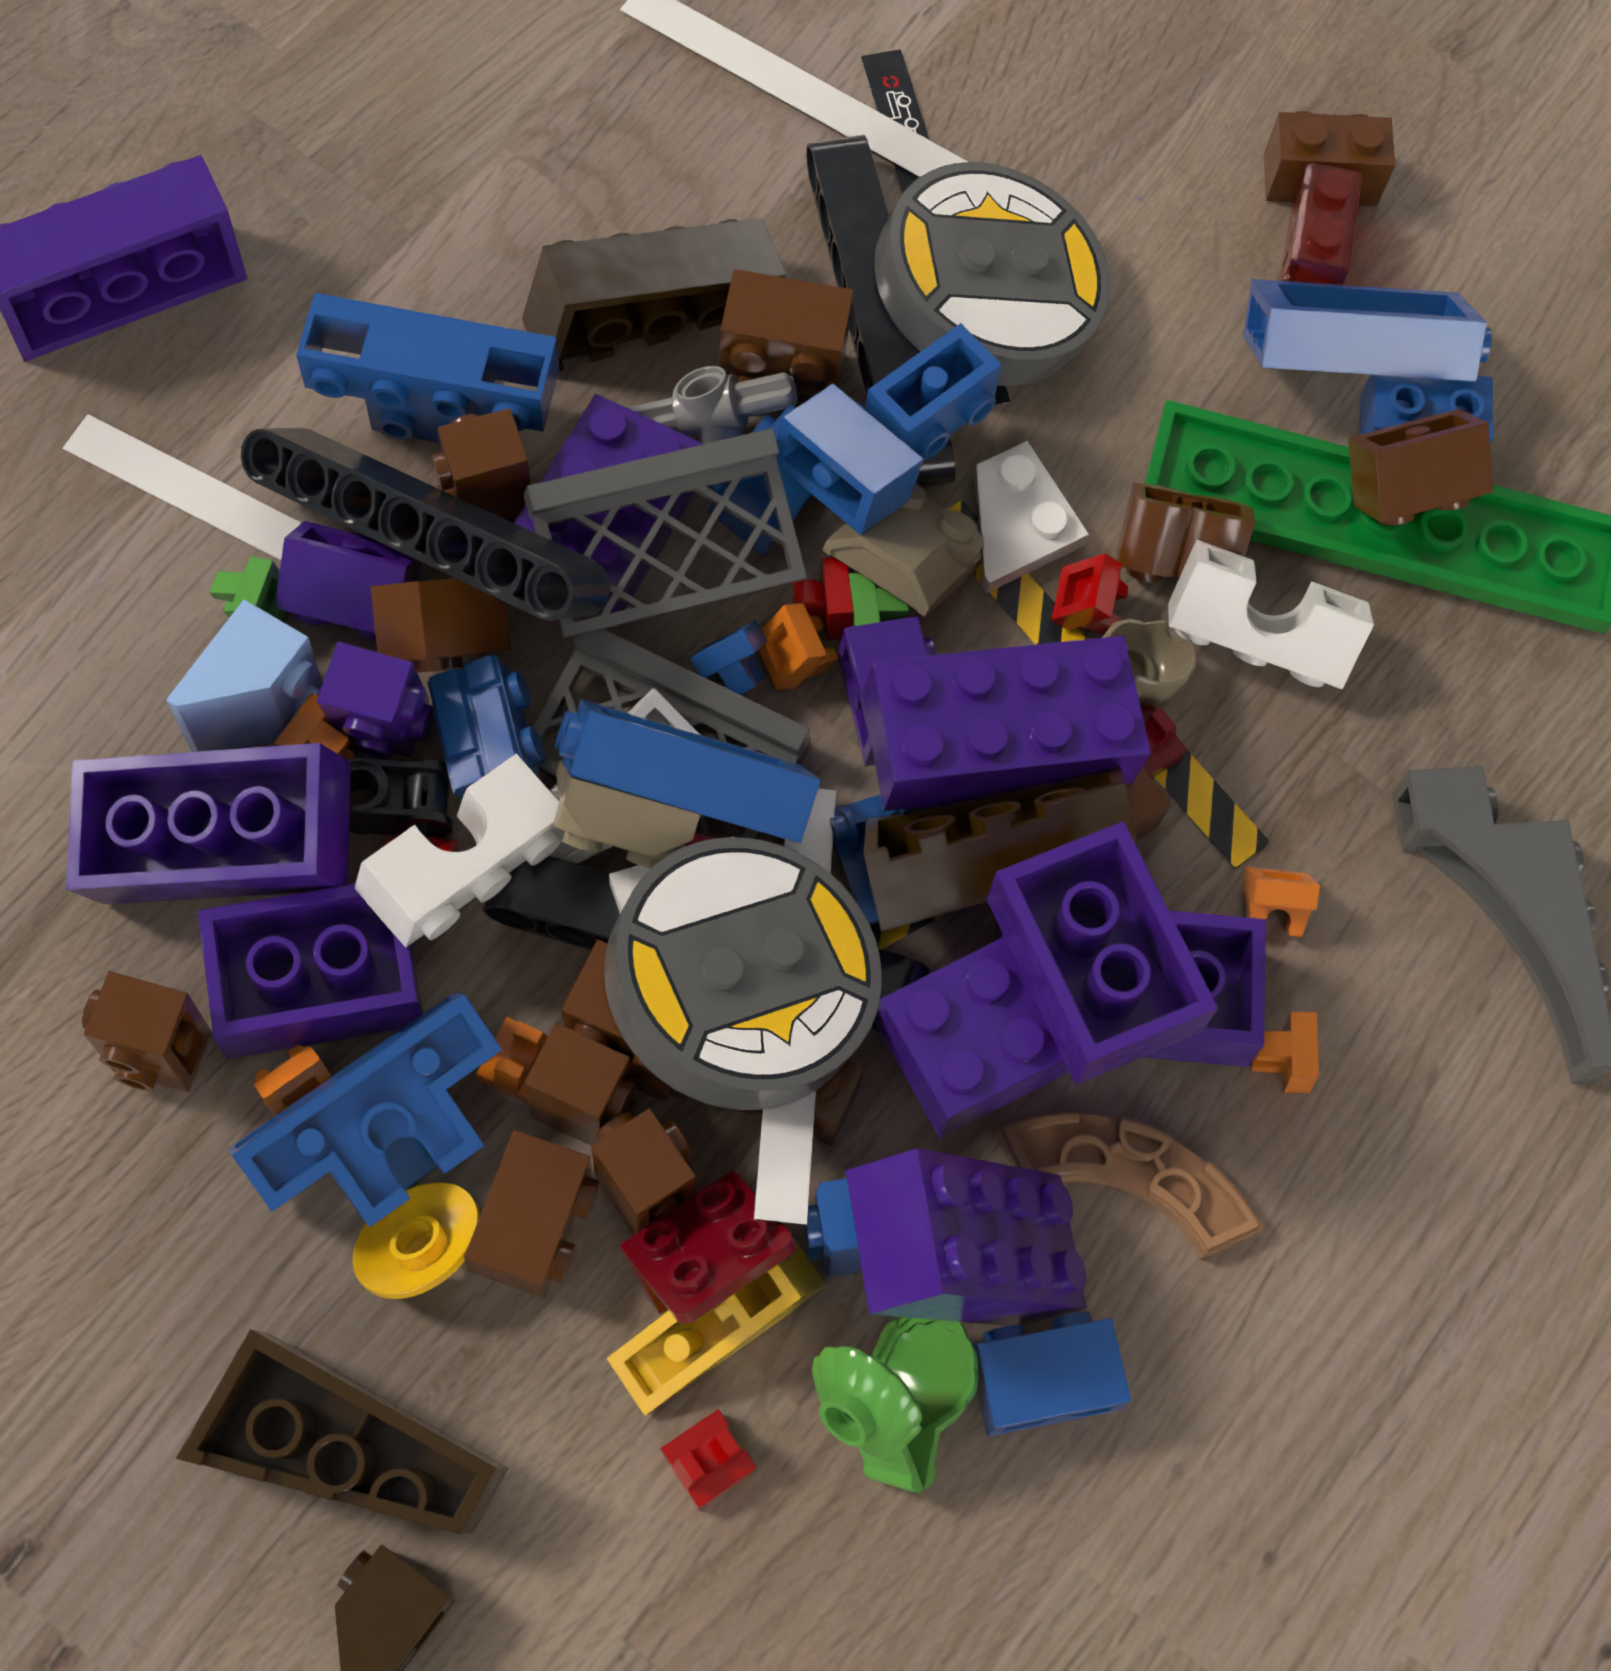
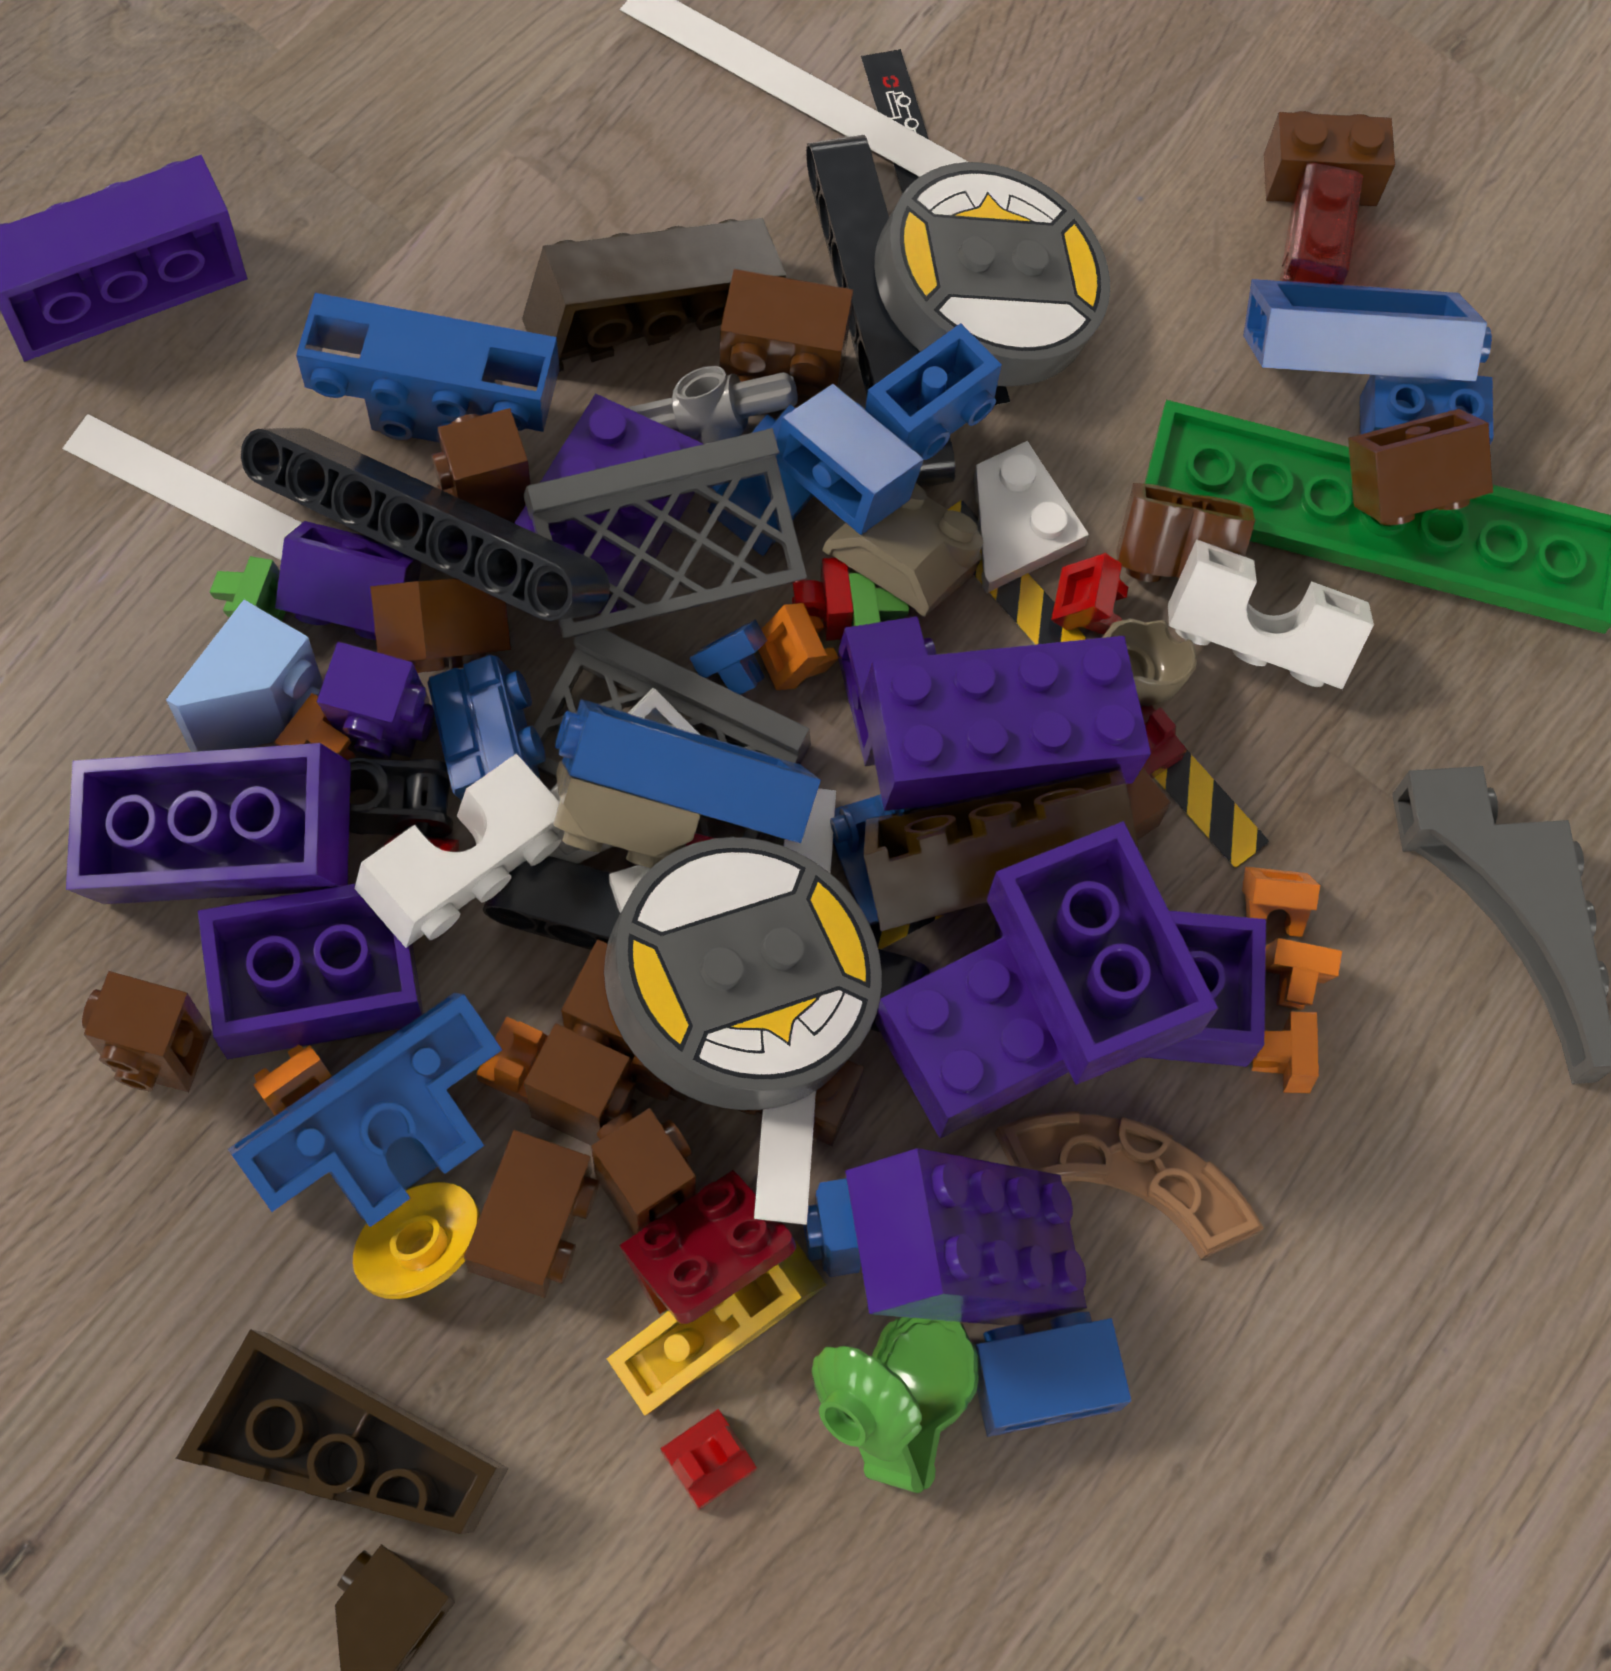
(1300, 970): none -> orange tile

